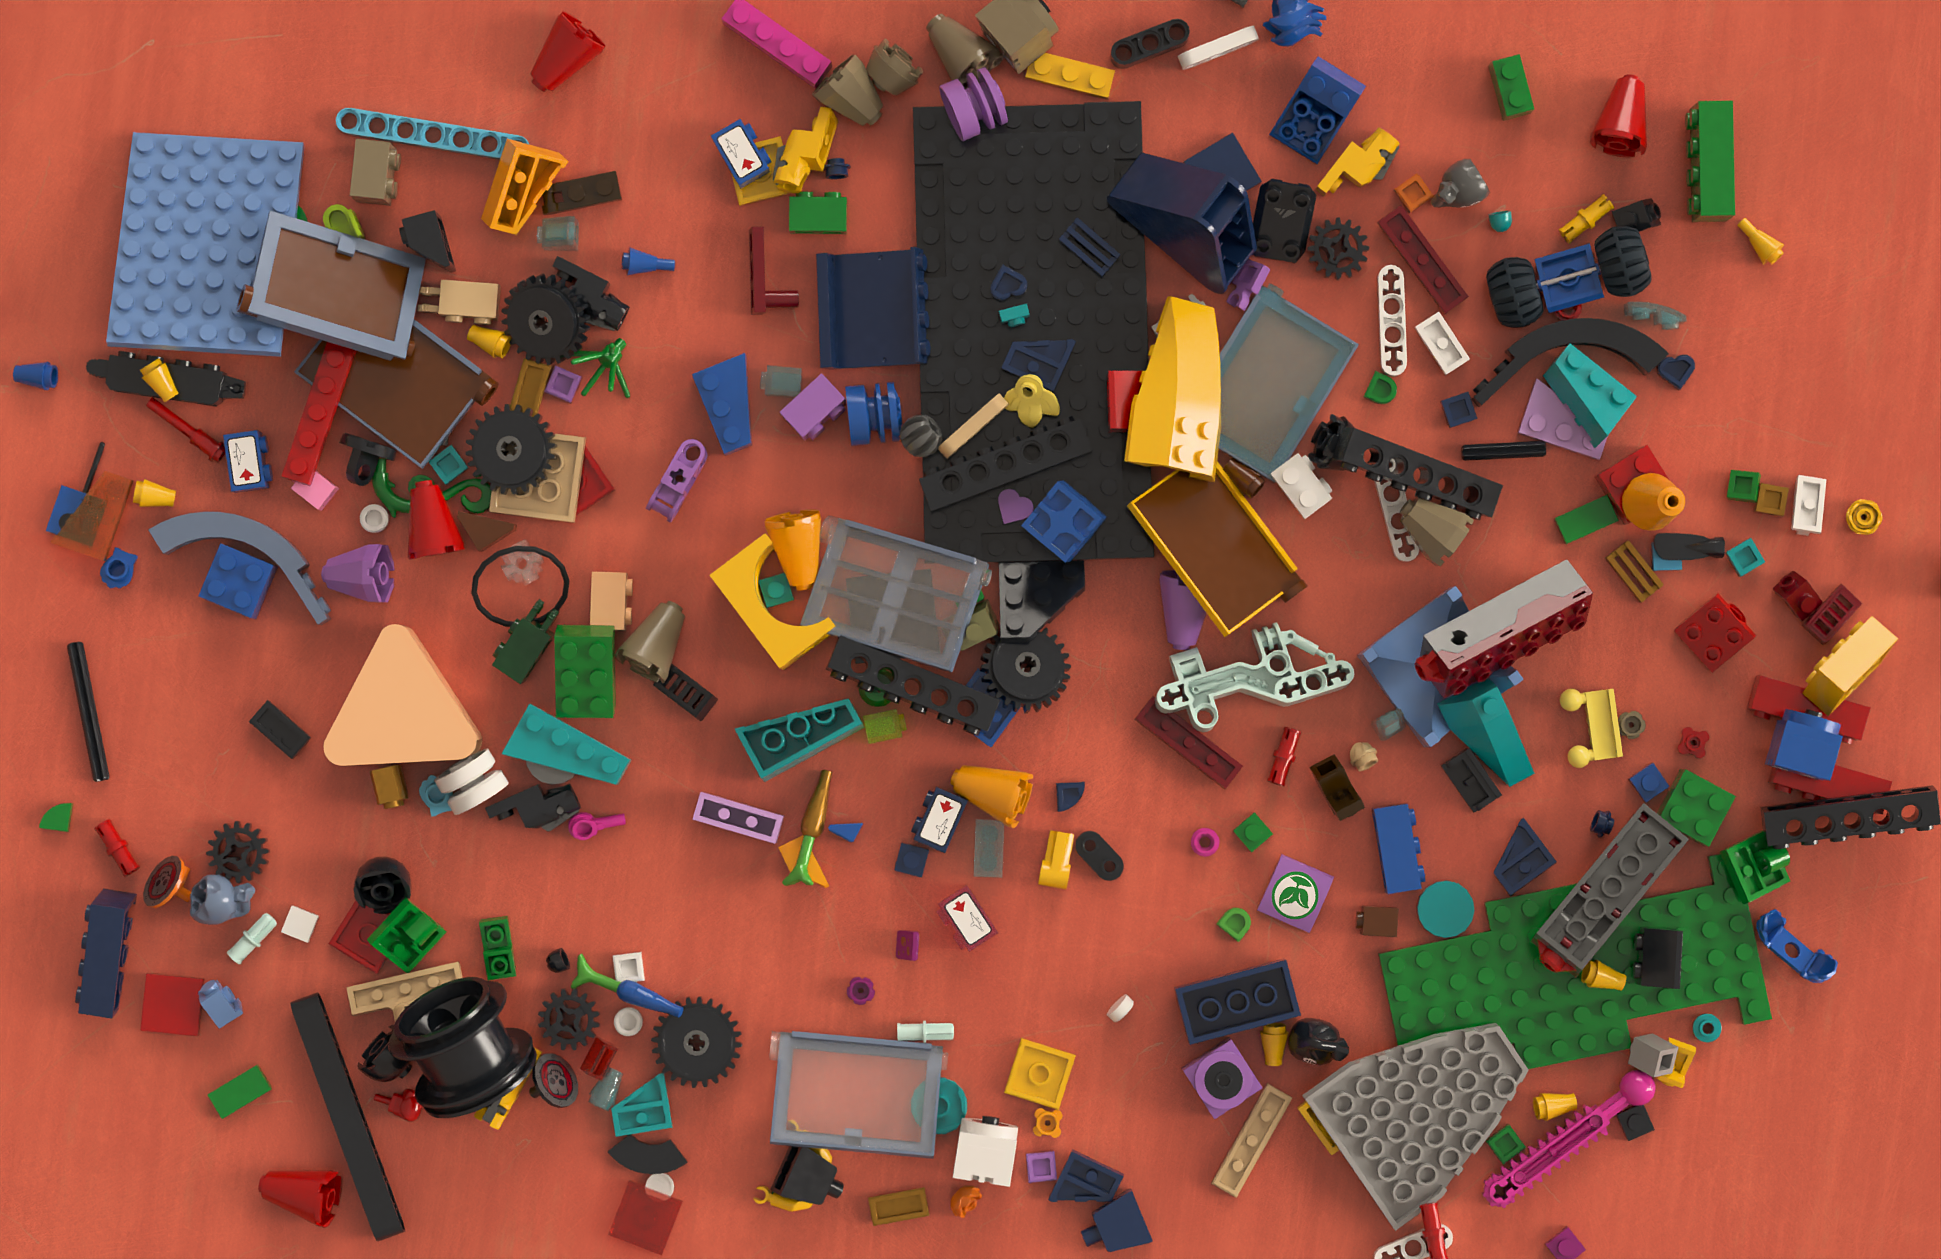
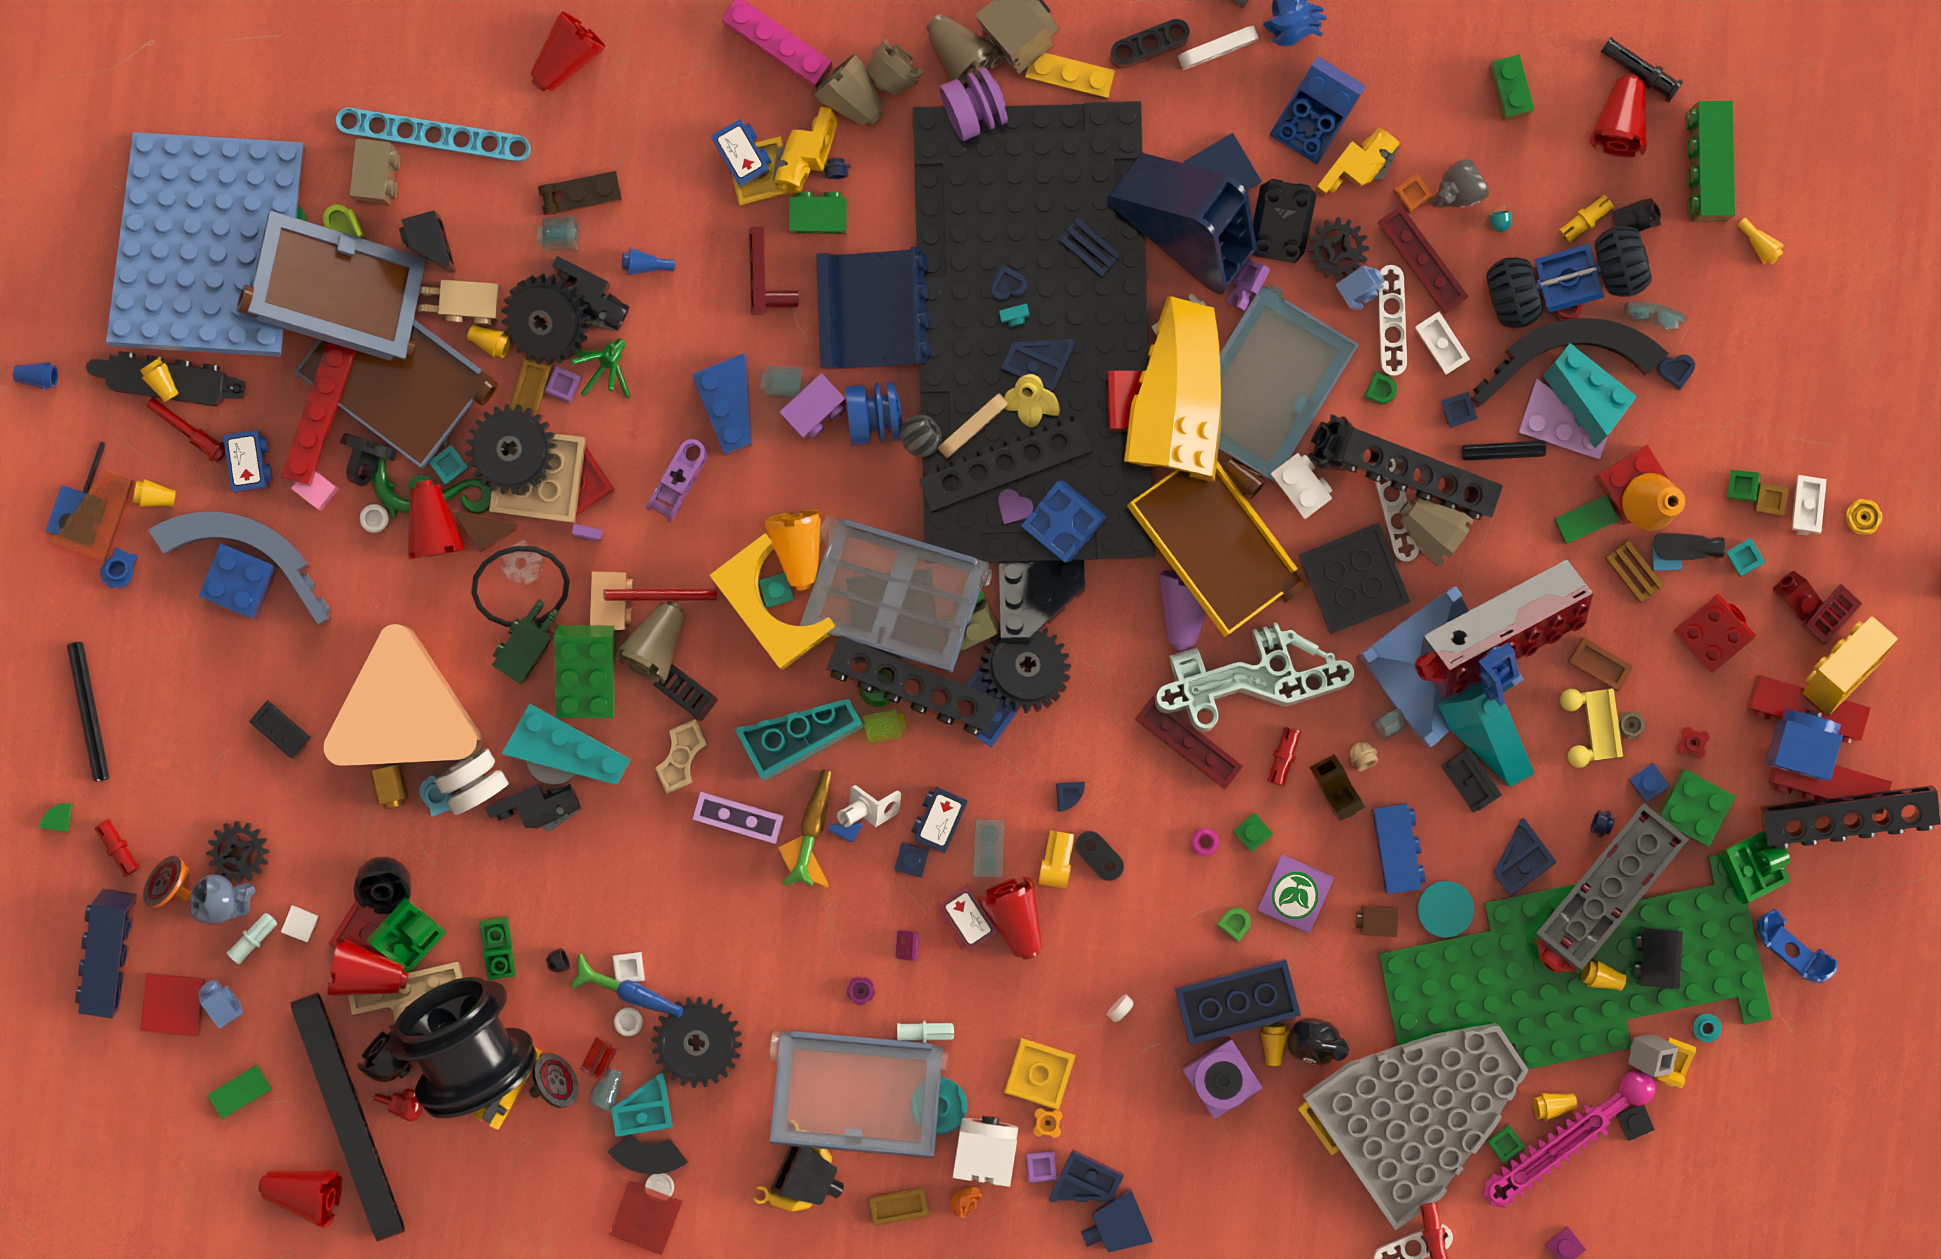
(361, 573): medium lavender cone -> none
(364, 972): none -> red cone
(519, 183): light orange wedge -> none
(562, 1007): black gear -> none
(585, 825): dark pink plate -> none
(587, 532): none -> medium lavender tile
(659, 594): none -> red bar
(676, 769): none -> tan tile
(864, 806): none -> white bracket
(994, 791): light orange cone -> none
(1015, 915): none -> red cone
(1251, 1140): tan tile -> none
(1354, 578): none -> black plate
(1361, 286): none -> medium blue brick
(1498, 670): none -> blue bracket
(1600, 664): none -> dark orange tile
(1653, 76): none -> black pin

